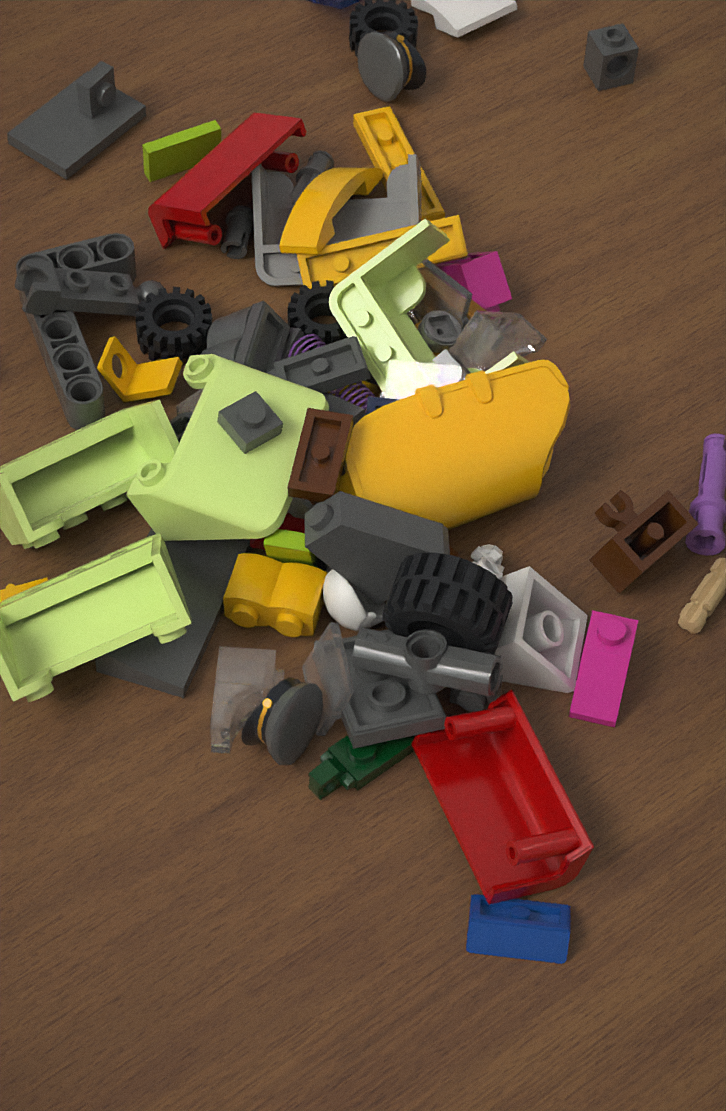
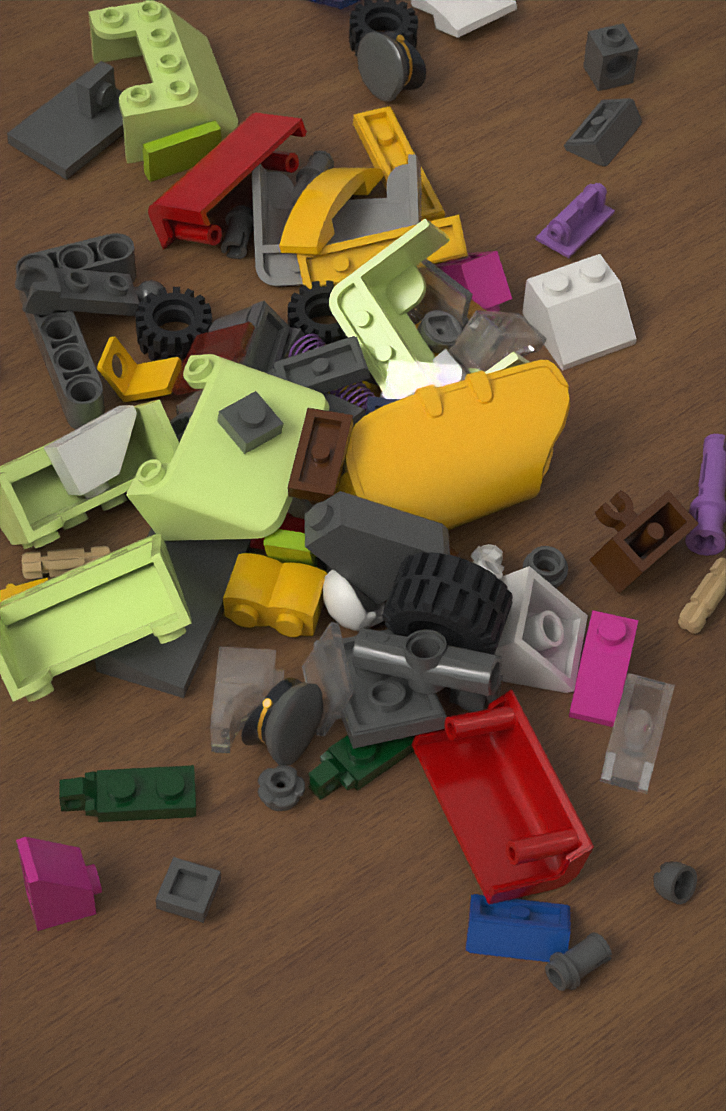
(57, 882): none -> dark pink slope
(58, 561): none -> tan axle
(93, 452): none -> white slope
(132, 793): none -> dark green hinge
(182, 70): none -> yellowish green windscreen
(188, 889): none -> dark grey plate
(225, 342): none -> clear red piece
(280, 798): none -> dark grey plate
(549, 559): none -> dark grey plate
(569, 967): none -> dark grey pin
(577, 221): none -> medium lavender hinge
(579, 311): none -> white slope
(605, 131): none -> dark grey slope
(637, 733): none -> clear brick
(675, 882): none -> dark grey hinge

